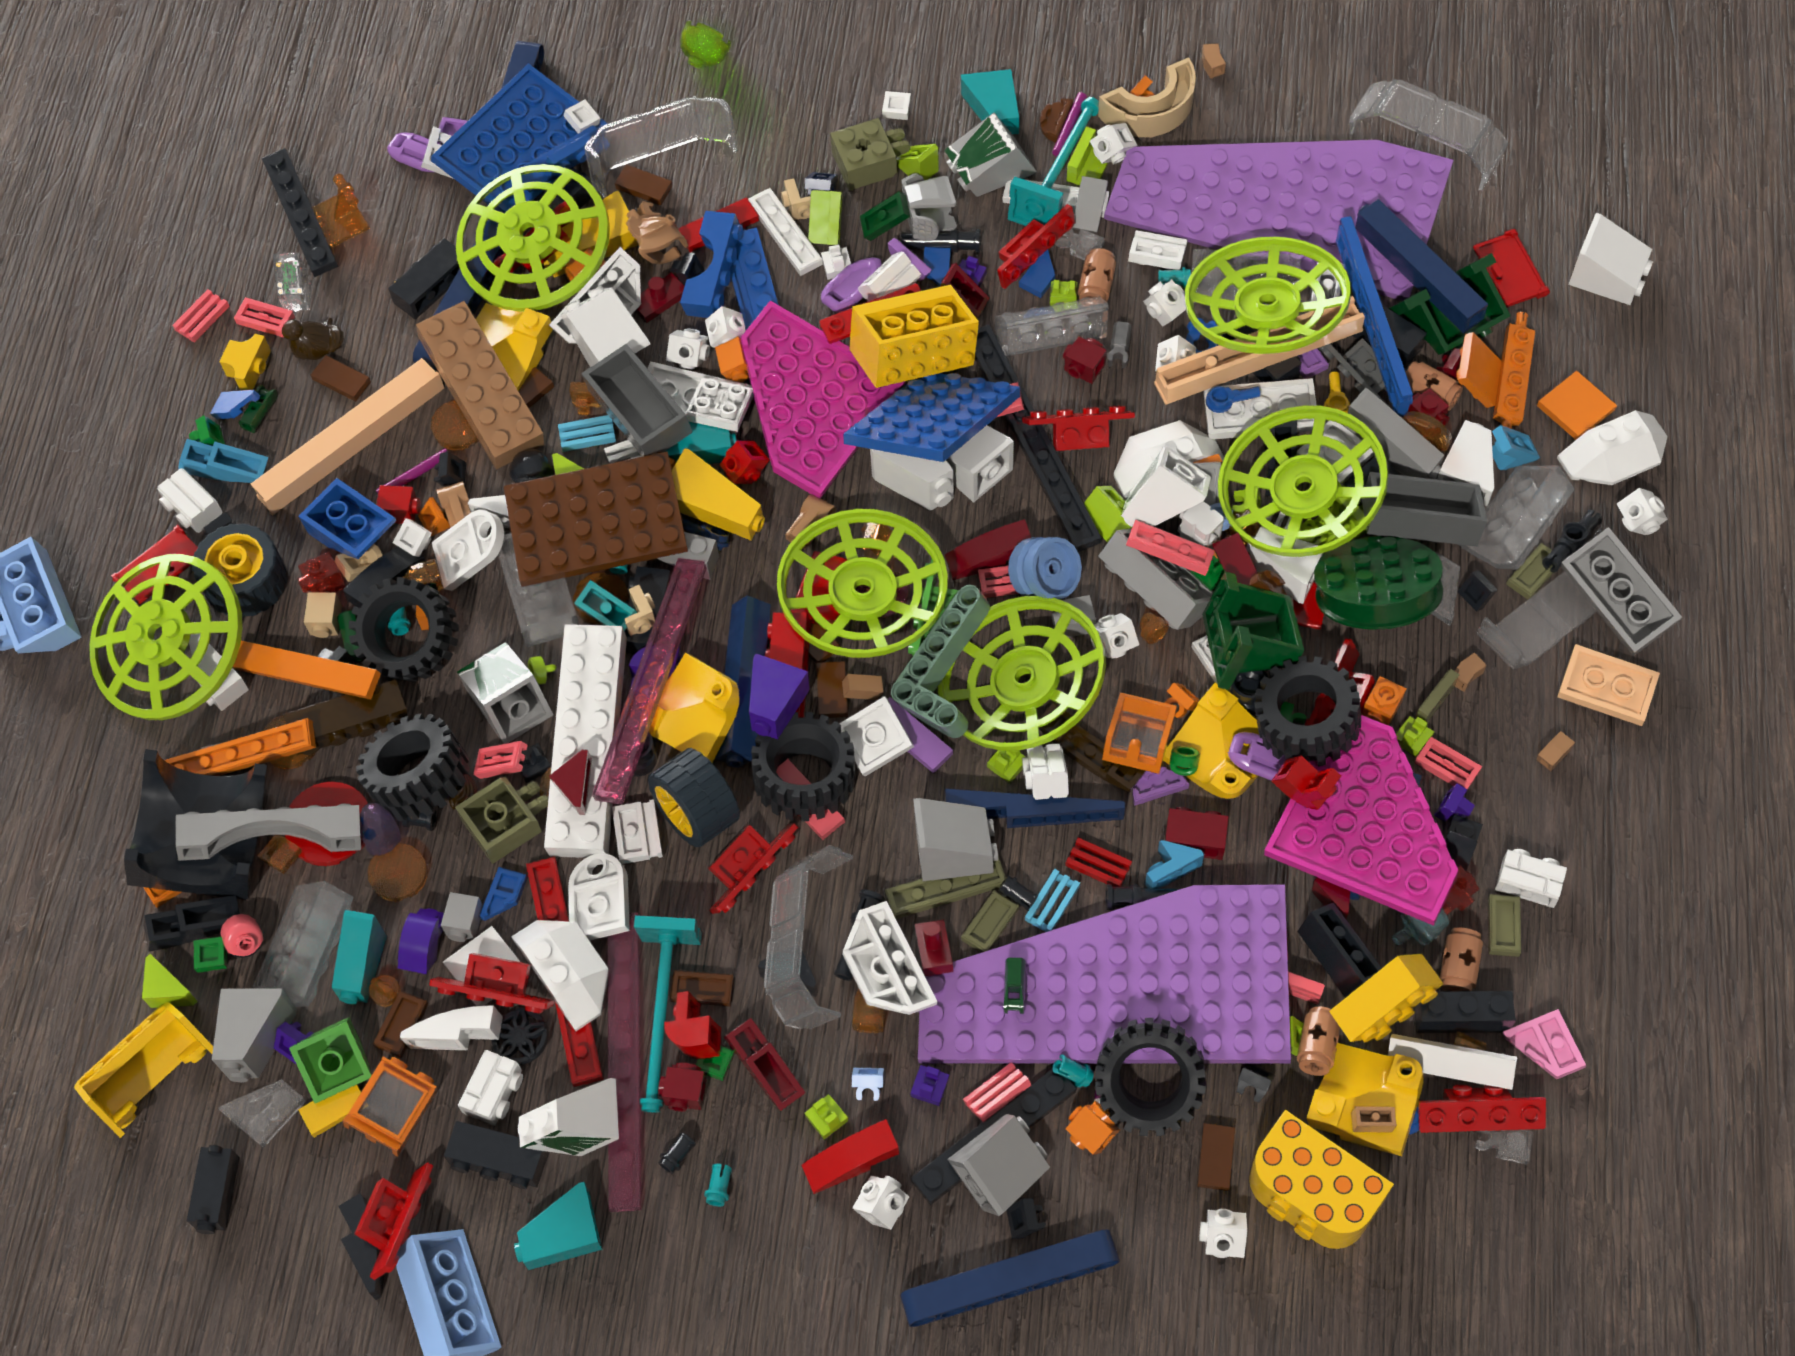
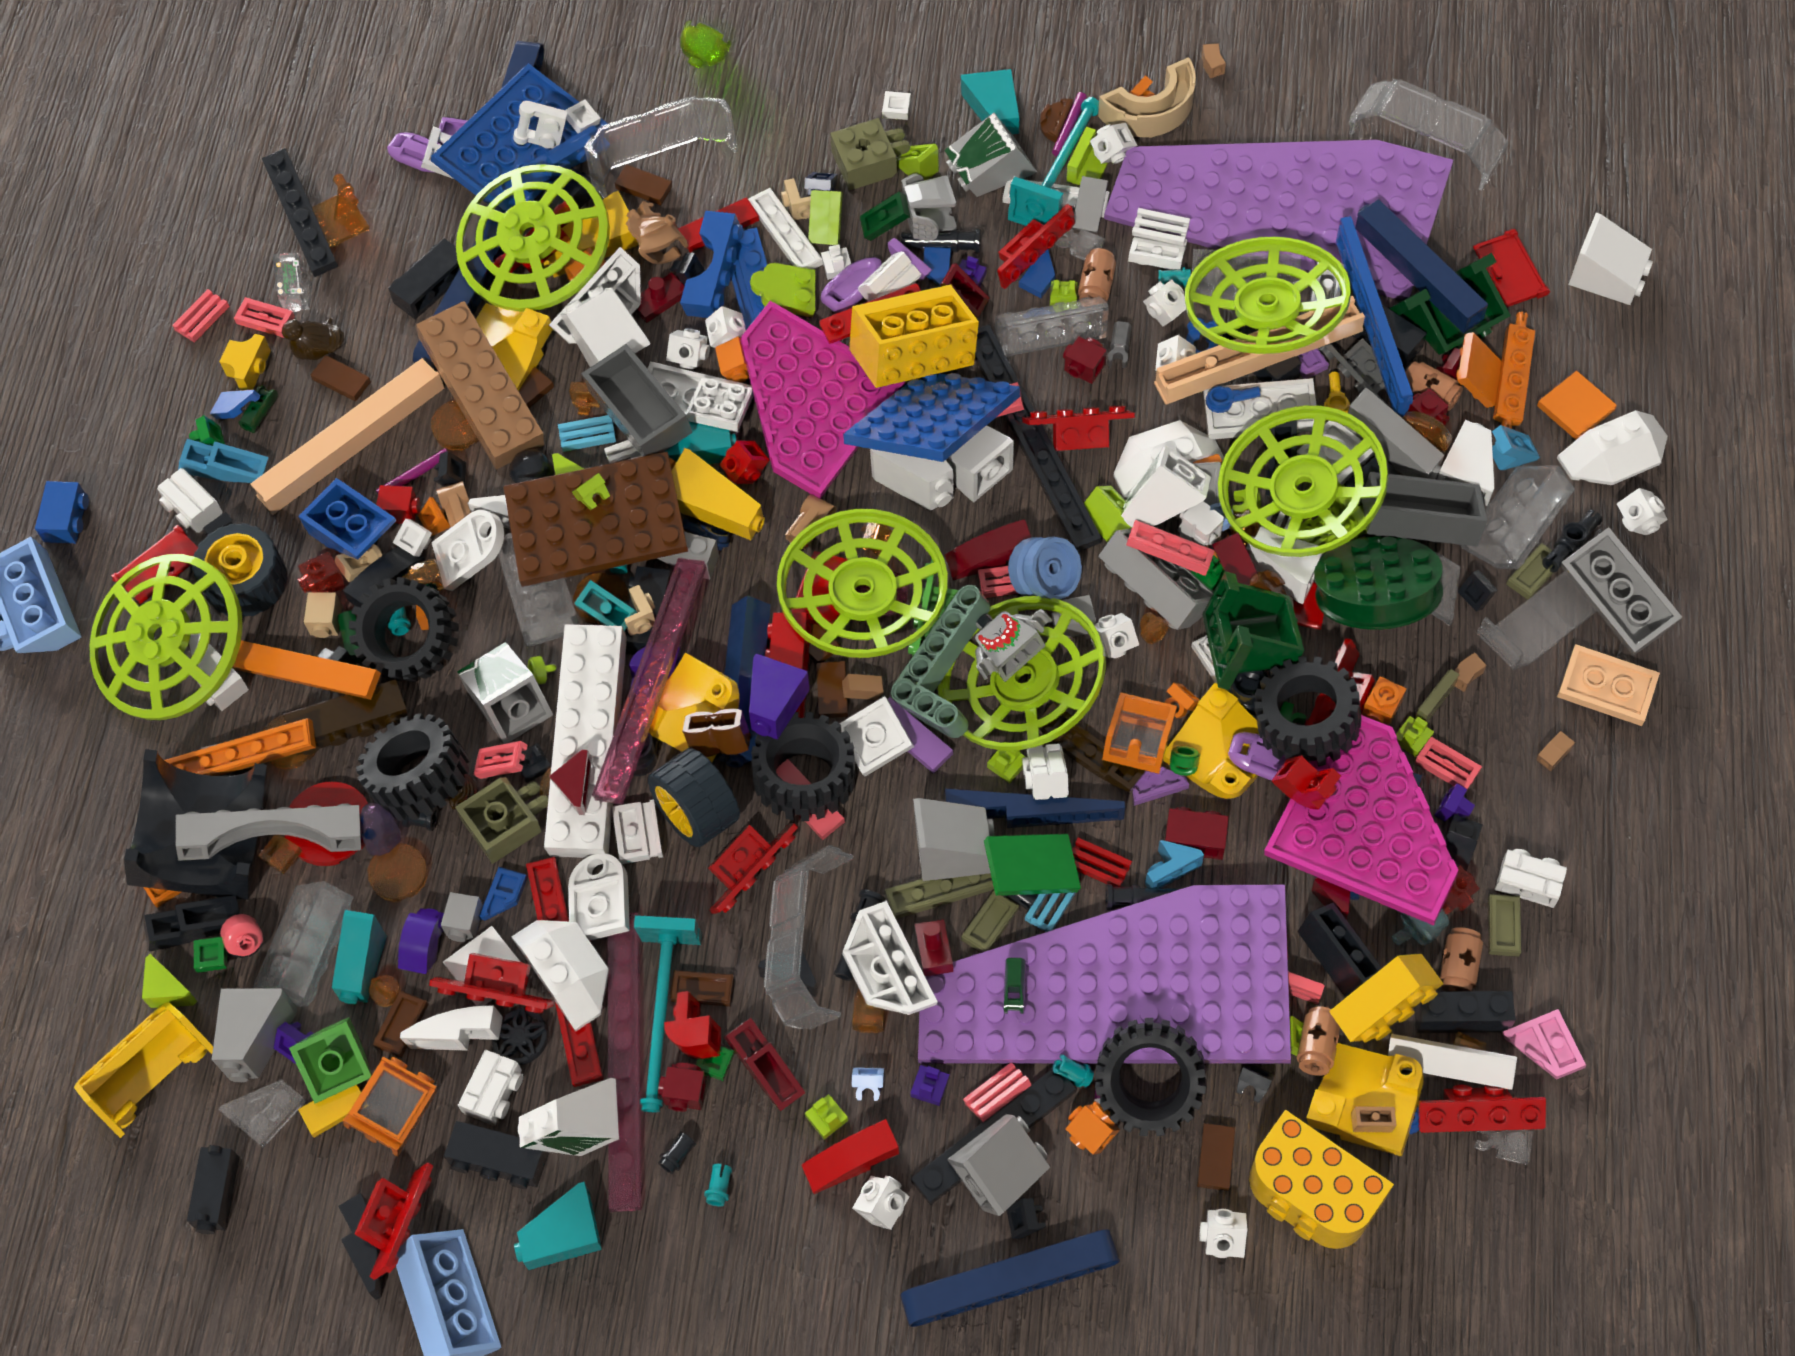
(61, 512): none -> blue brick
(549, 125): none -> white plate
(593, 486): none -> lime tile
(717, 732): none -> reddish brown brick
(787, 287): none -> lime plate
(1008, 642): none -> light grey torso
(1032, 864): none -> green tile
(1164, 218): none -> white tile

